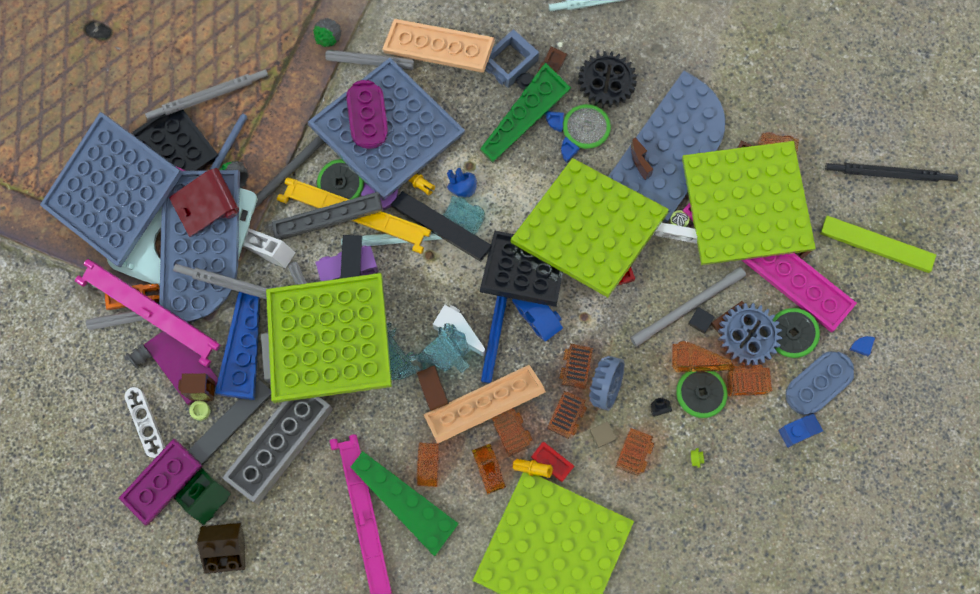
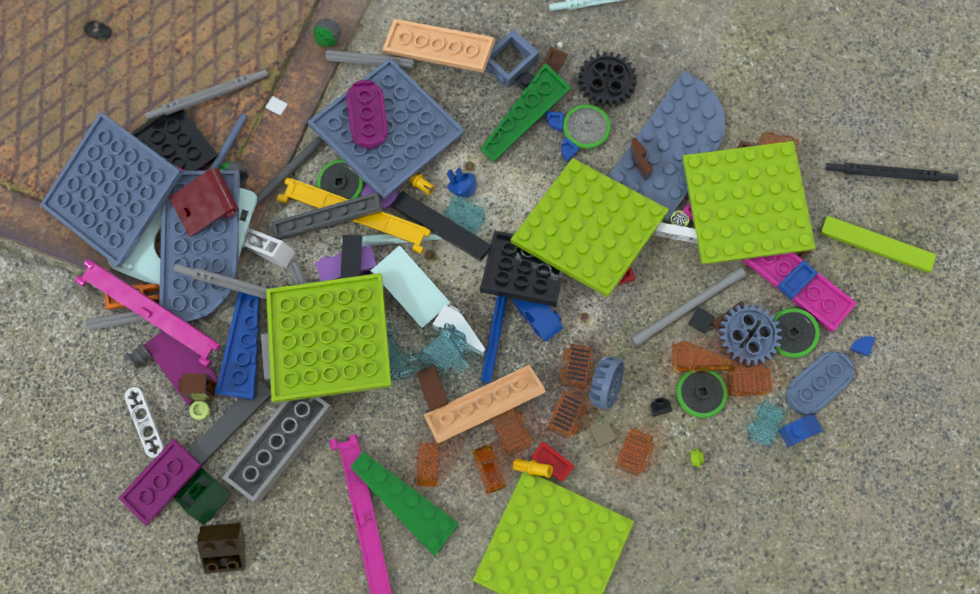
(276, 105): none -> white sticker
(410, 286): none -> light aqua tile
(766, 423): none -> clear light blue bracket
(797, 280): none -> blue tile

